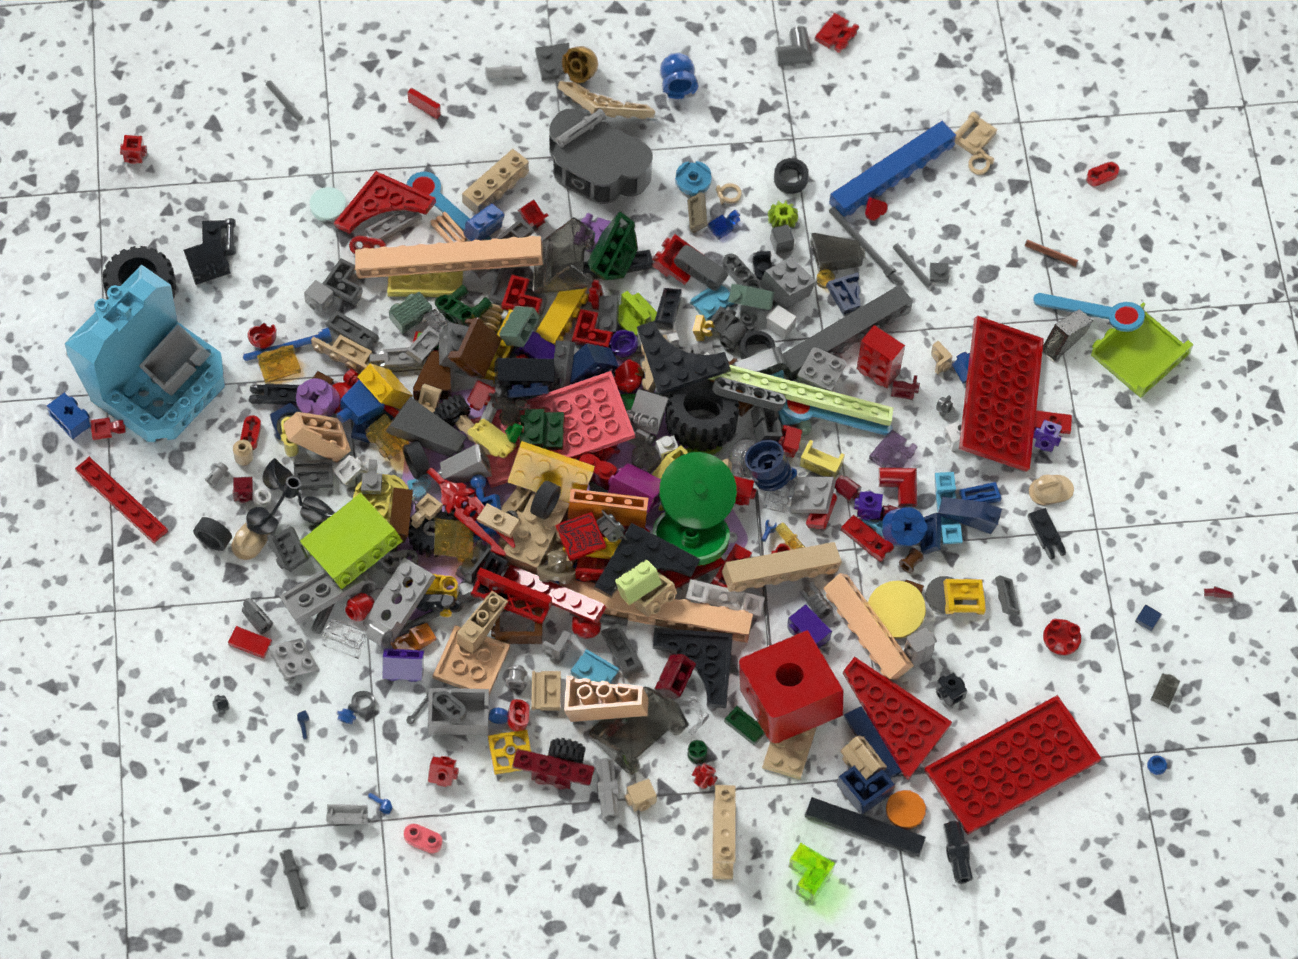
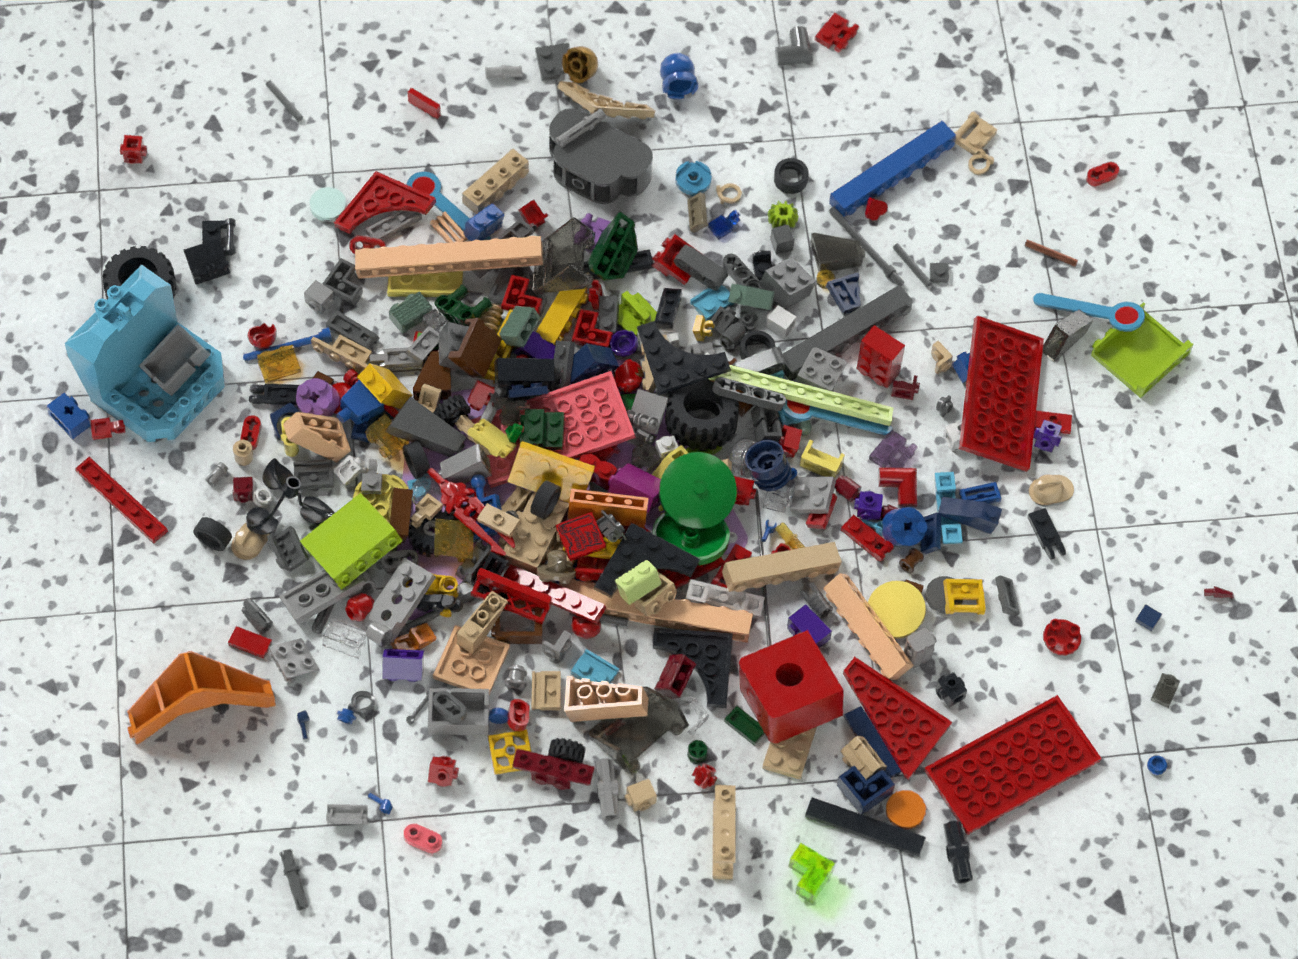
(191, 685): none -> orange panel
(622, 650): dark grey plate -> none

